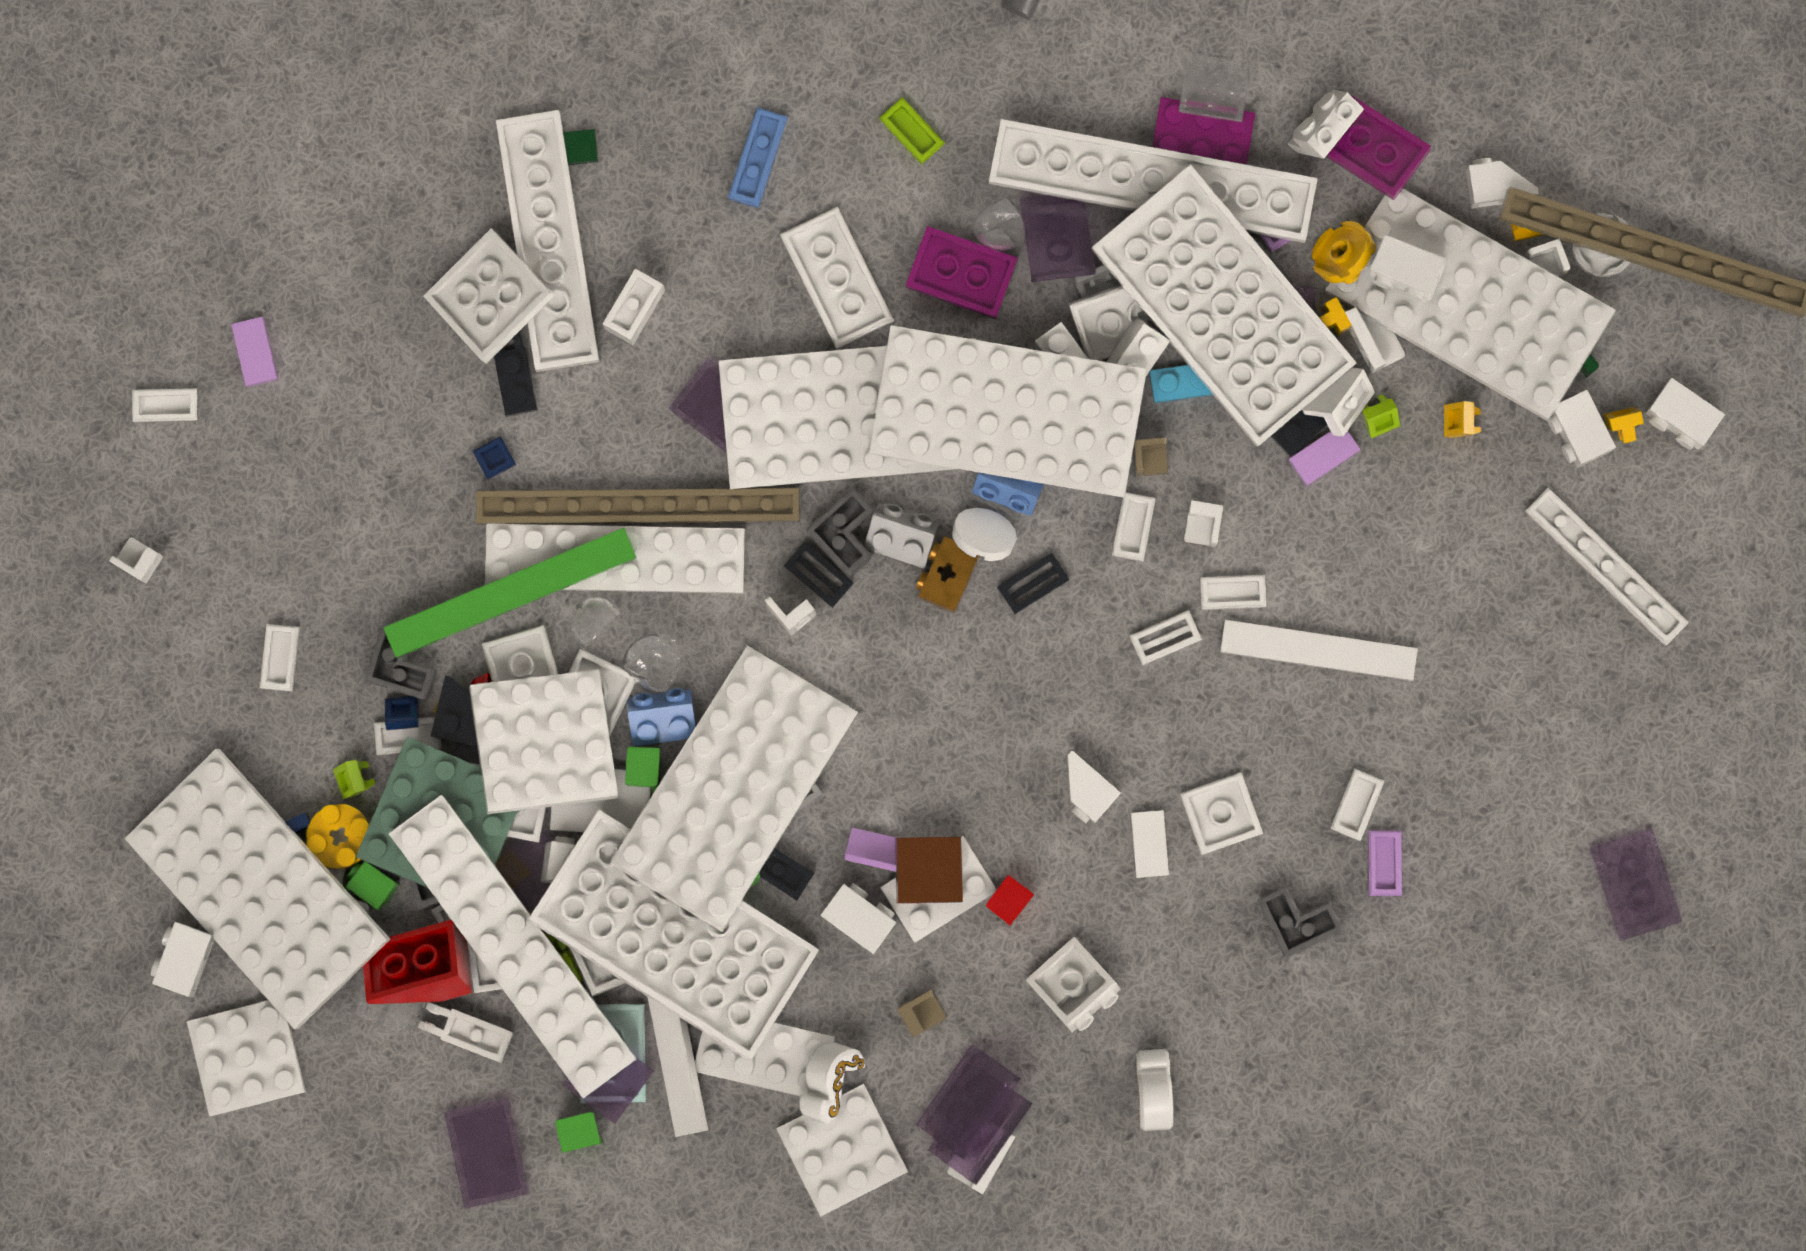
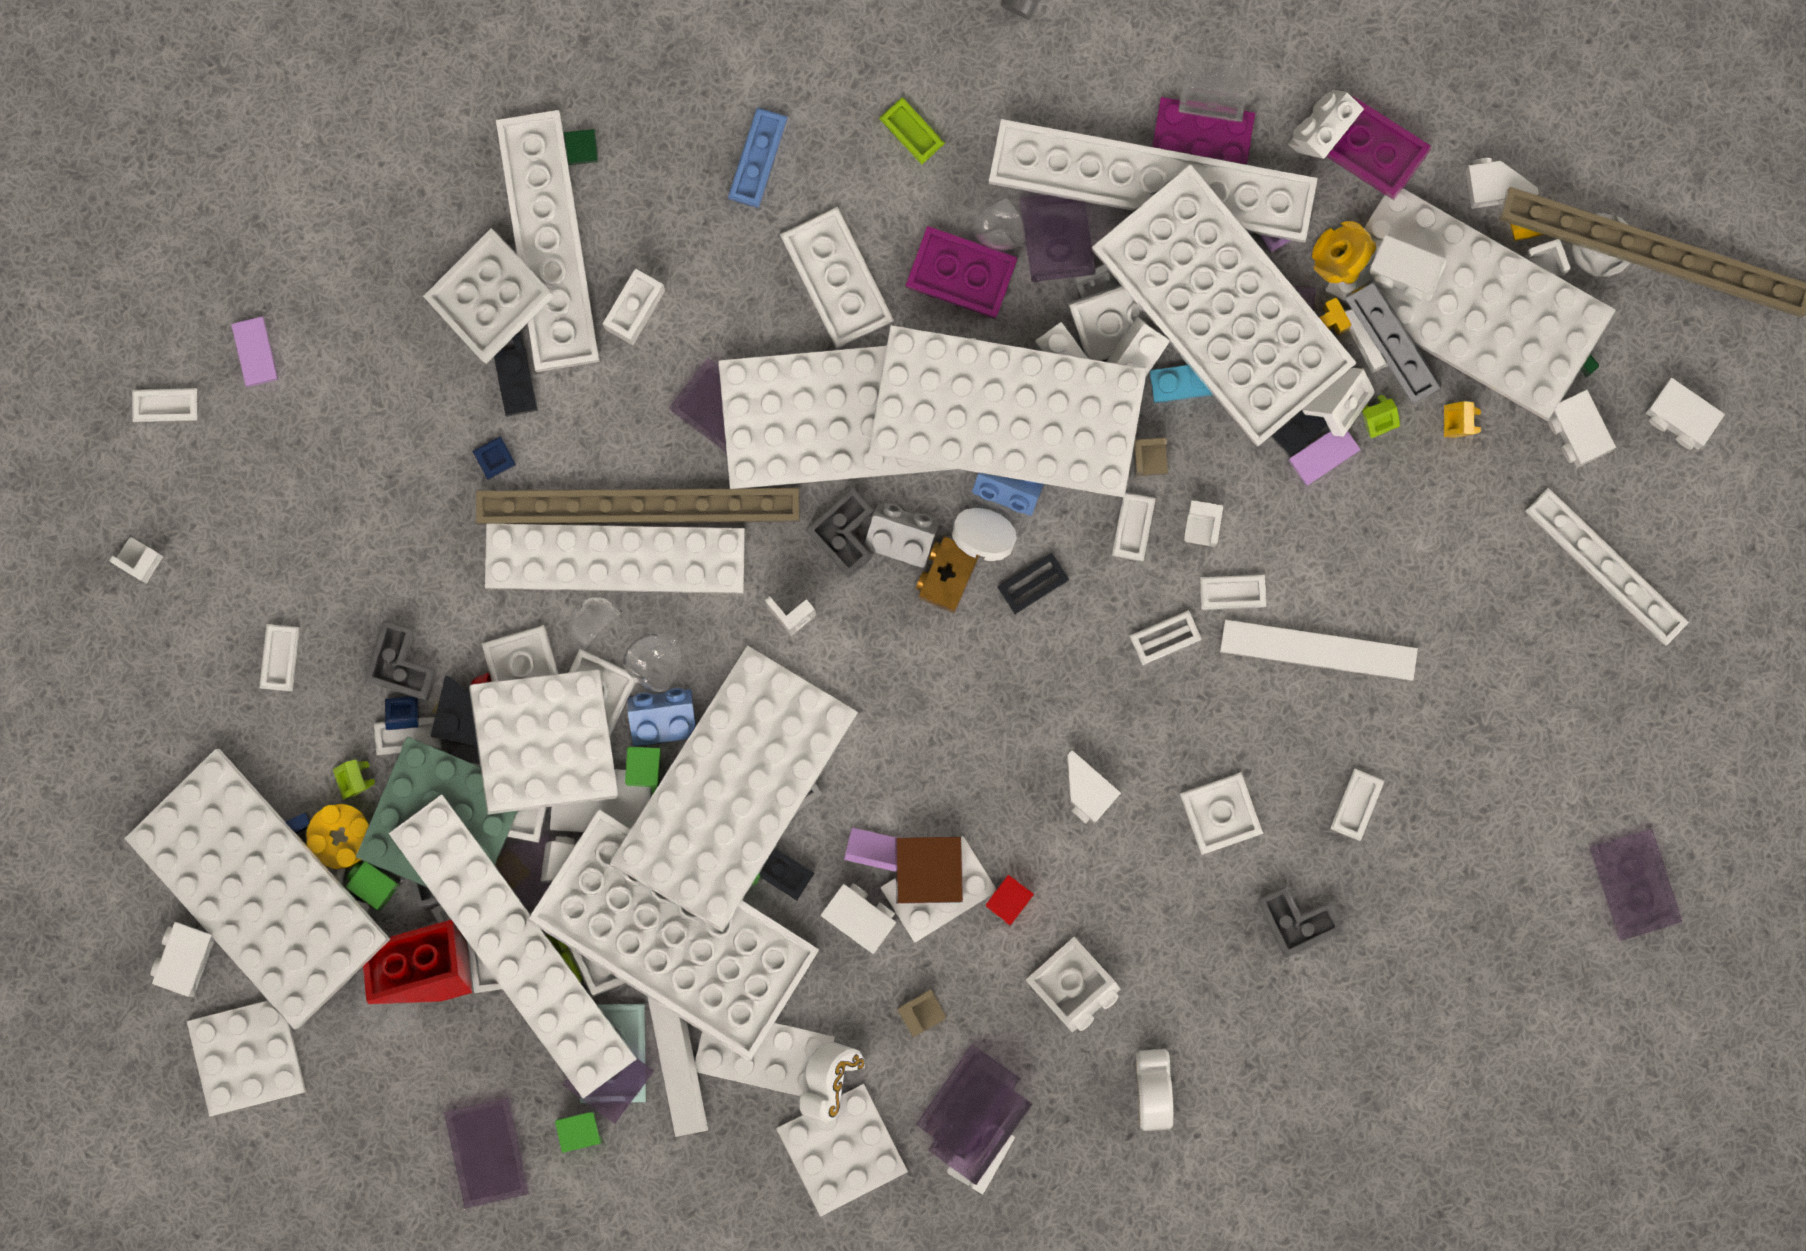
(470, 1033): white hinge -> none
(509, 593): bright green tile -> none
(839, 593): black tile -> none
(1149, 844): white tile -> none
(1384, 863): lavender tile -> none
(1393, 341): none -> plate
(1624, 423): yellow tile -> none

